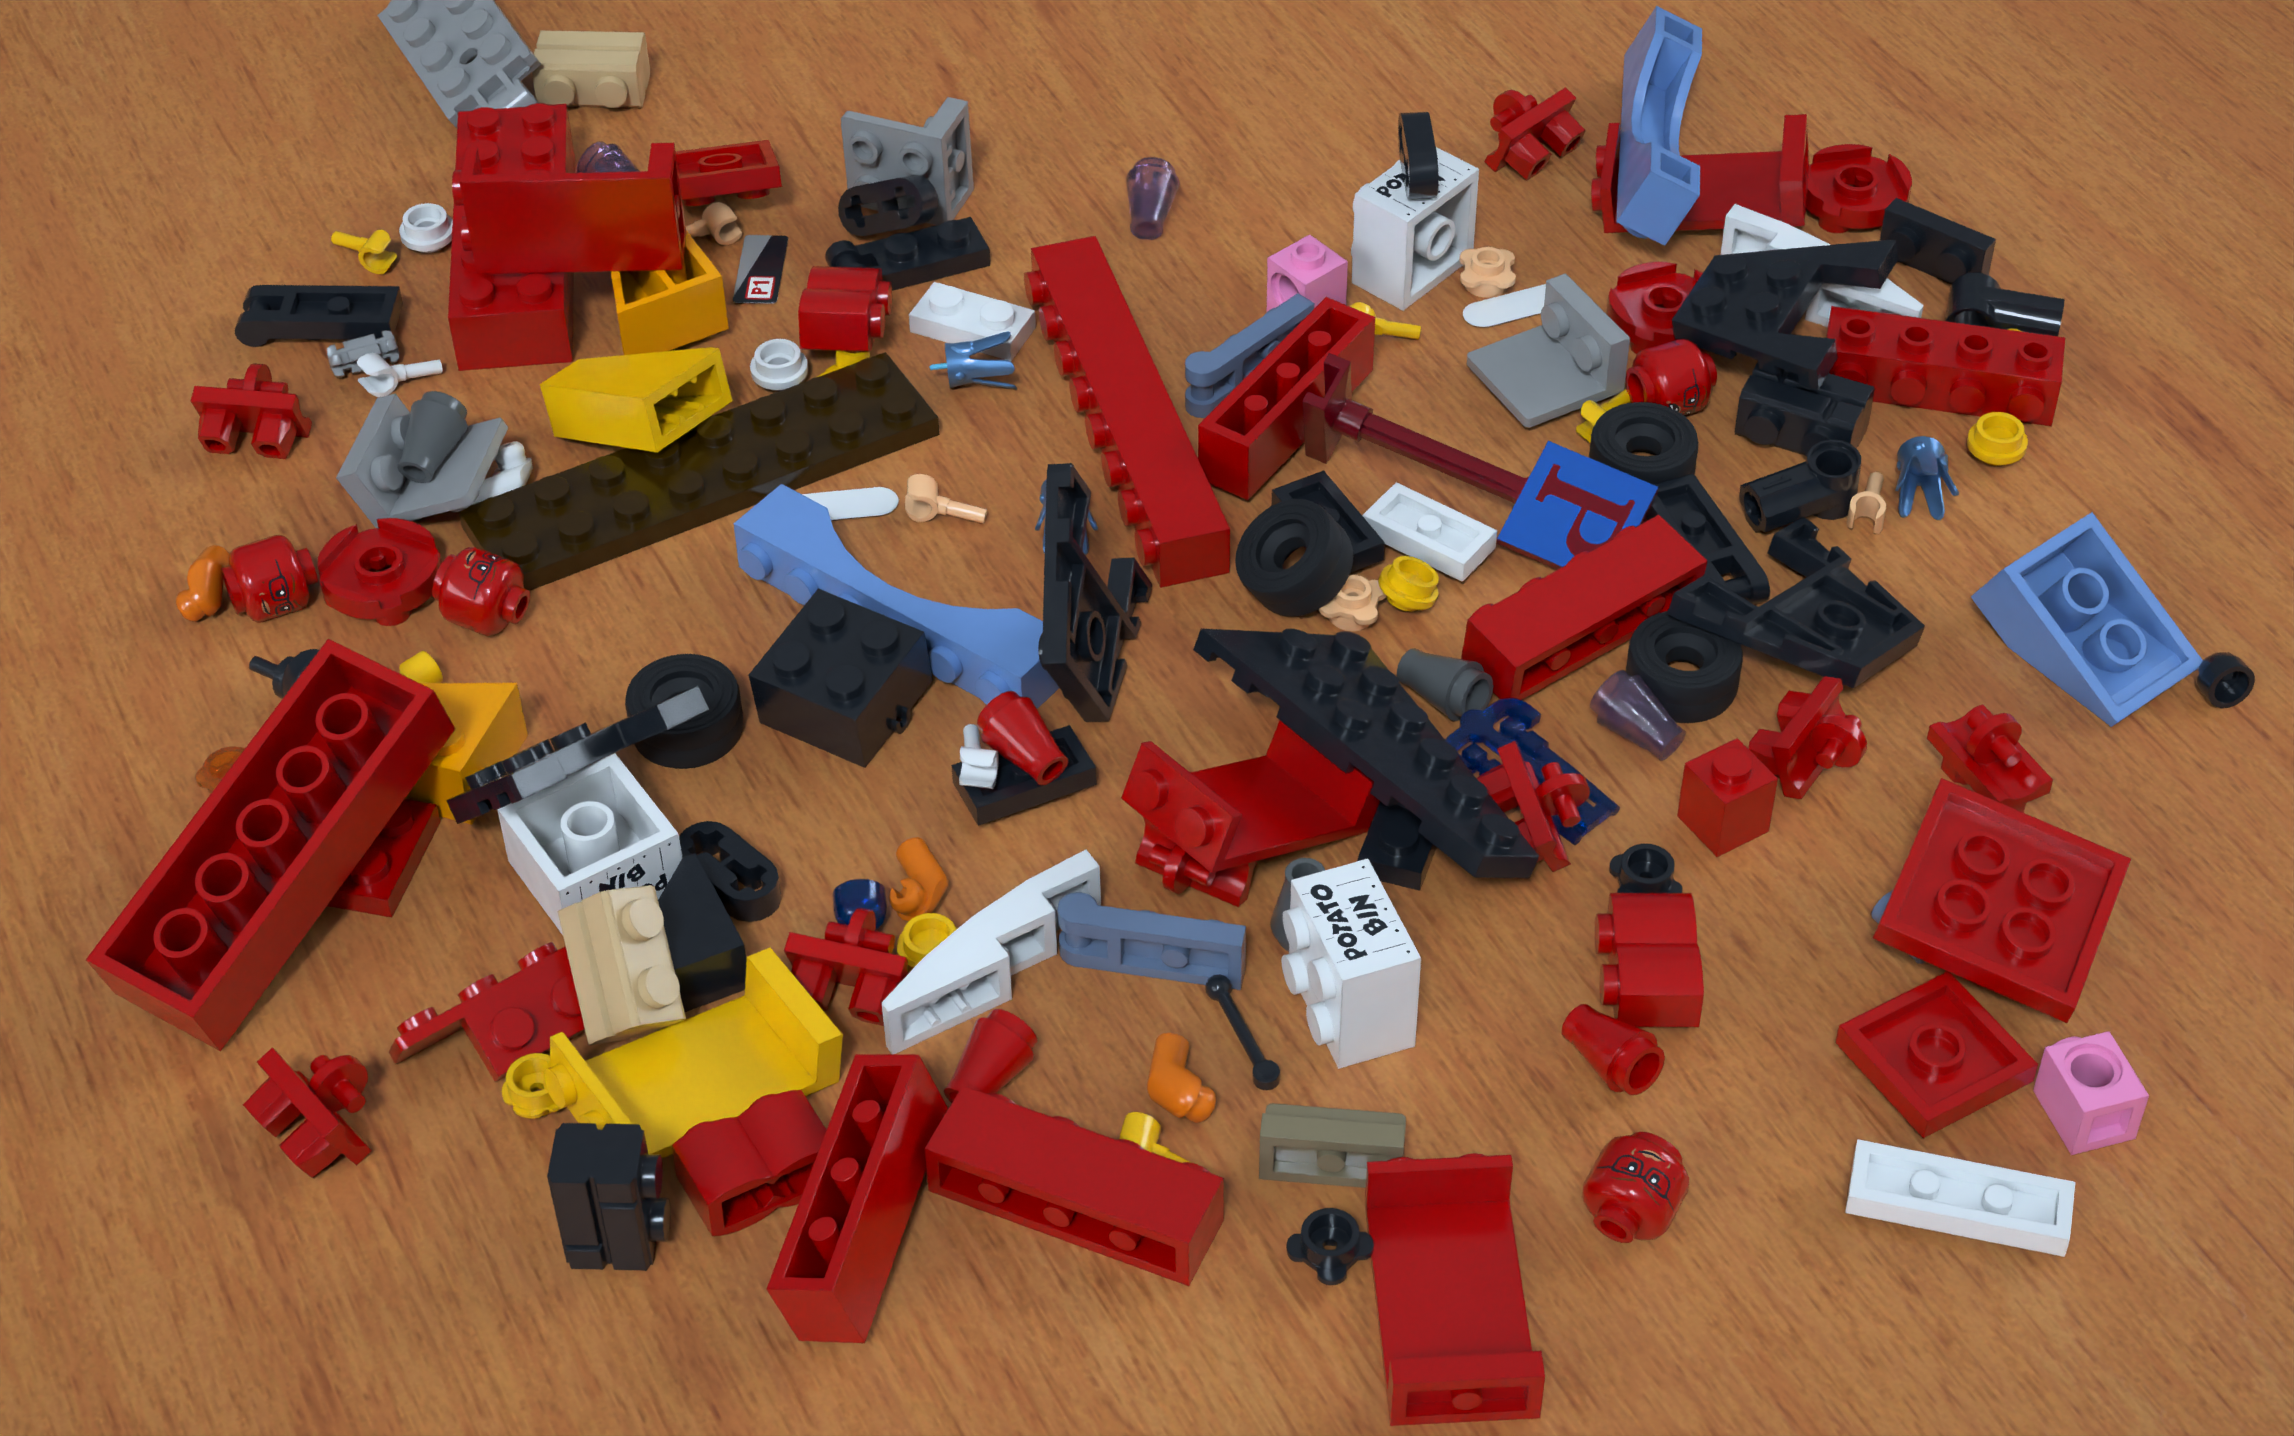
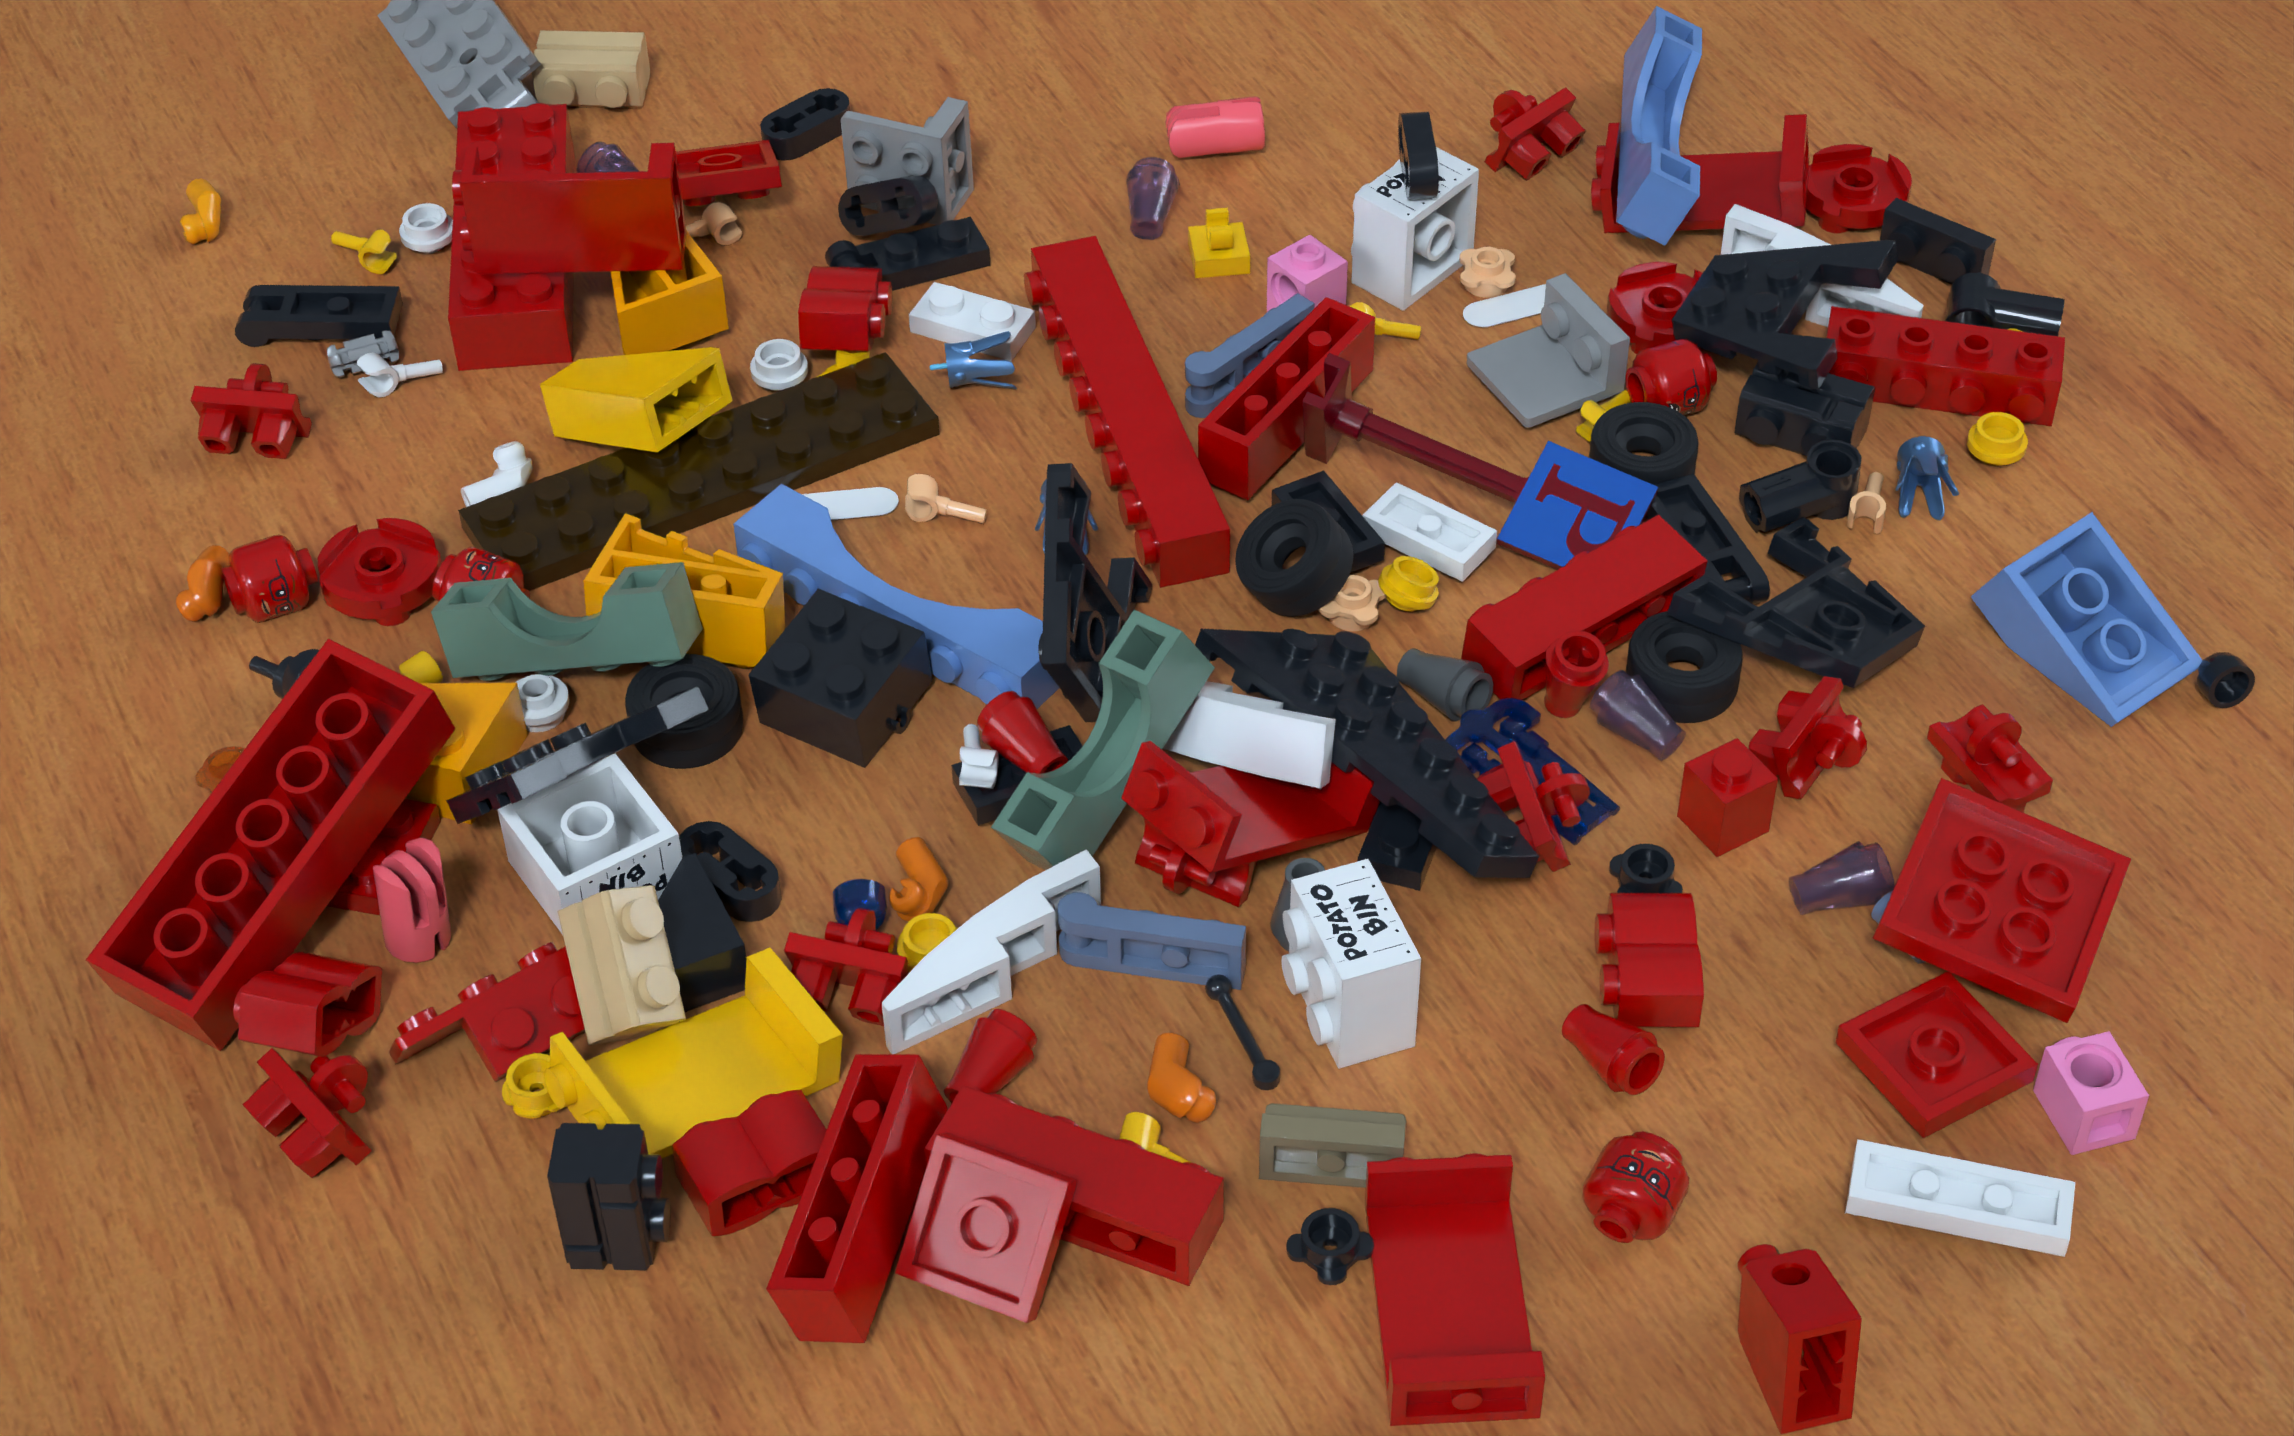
(206, 220): none -> light orange arm
(308, 1004): none -> red brick
(383, 492): light grey bracket -> none
(413, 901): none -> coral arm
(431, 434): dark grey cone -> none
(498, 630): none -> sand green arch
(543, 701): none -> white plate
(734, 597): none -> light orange wedge
(760, 269): sticker -> none
(805, 123): none -> black beam
(986, 1227): none -> plate
(1147, 688): none -> sand green arch
(1216, 127): none -> coral arm
(1218, 246): none -> yellow tile
(1255, 736): none -> white slope
(1573, 670): none -> red cone
(1792, 1309): none -> red torso
(1844, 880): none -> clear purple cone

